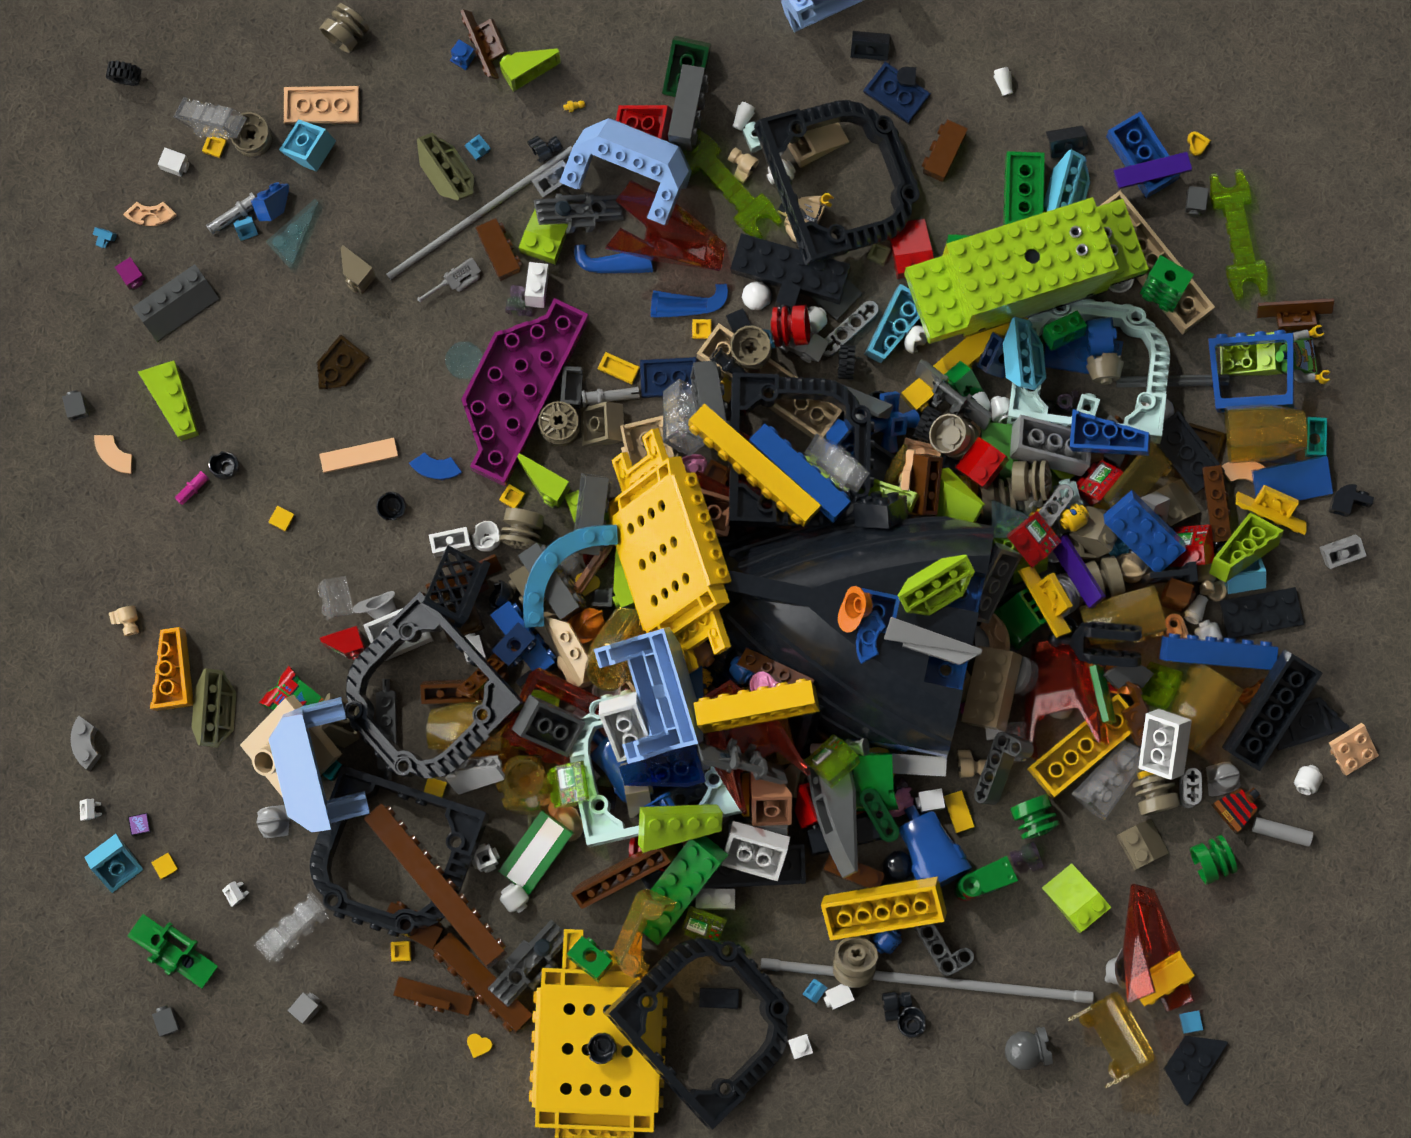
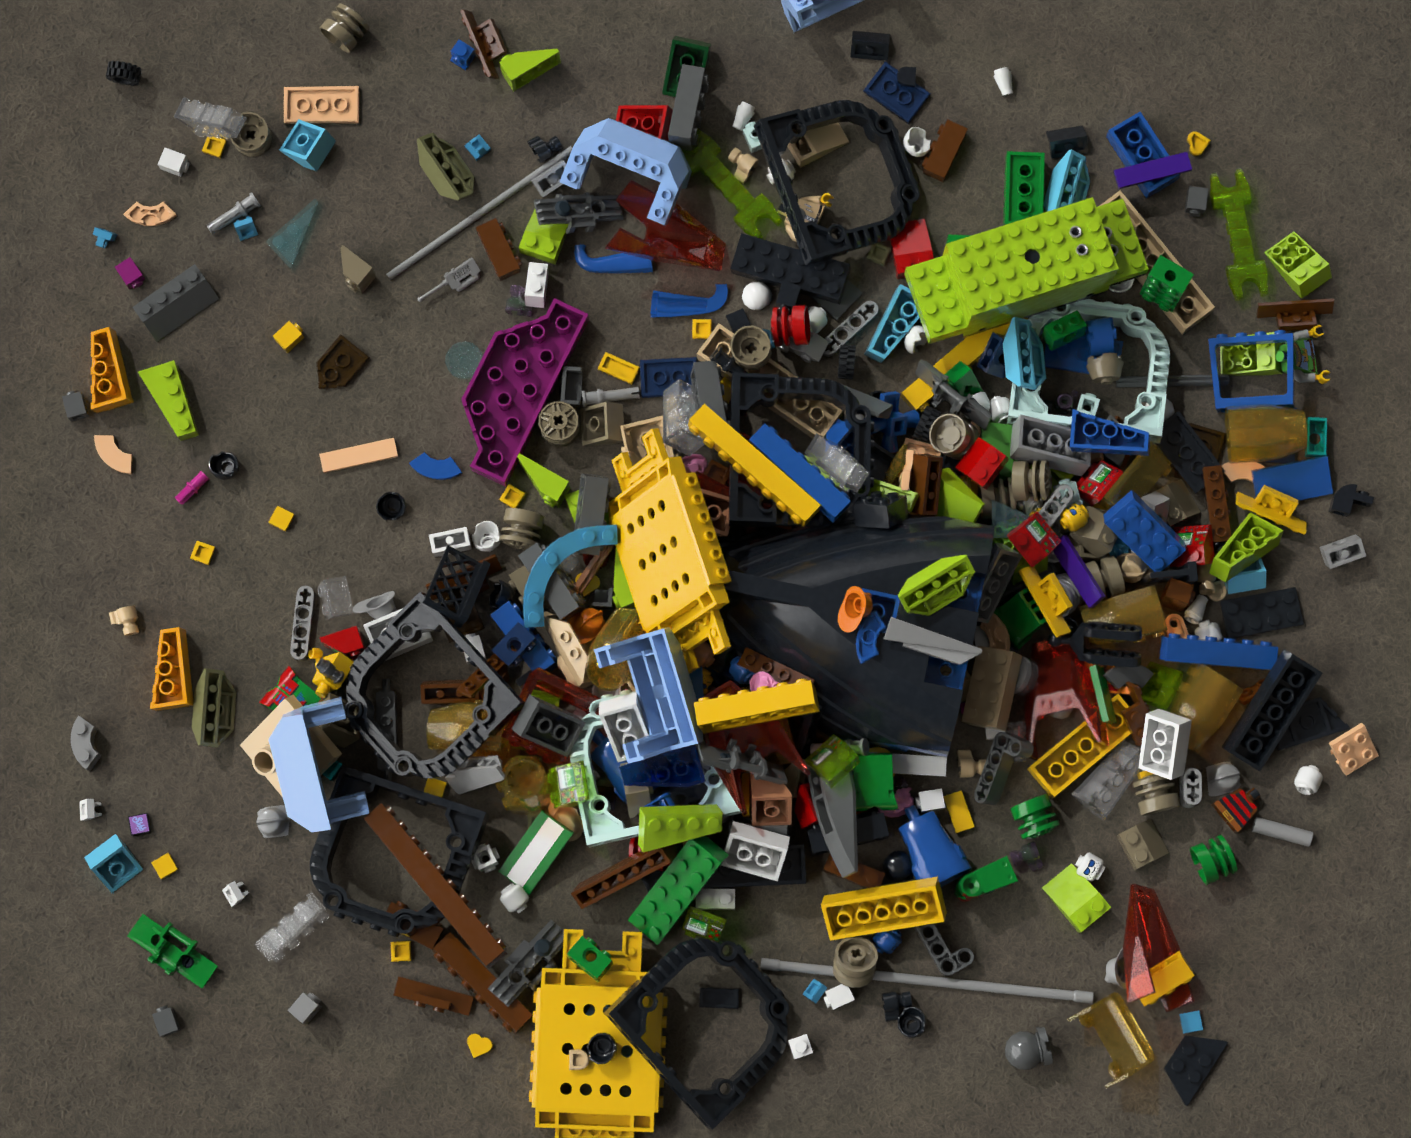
(109, 378): none -> light orange wedge
(202, 552): none -> yellow tile
(271, 202): blue slope -> none
(289, 336): none -> yellow brick
(305, 623): none -> light grey beam
(330, 671): none -> torso
(573, 105): yellow piece -> none
(578, 1059): none -> tan tile
(645, 907): clear yellow windscreen -> none
(883, 822): dark green plate -> none
(916, 142): none -> white hair
(1090, 867): none -> white head
(1299, 264): none -> lime slope

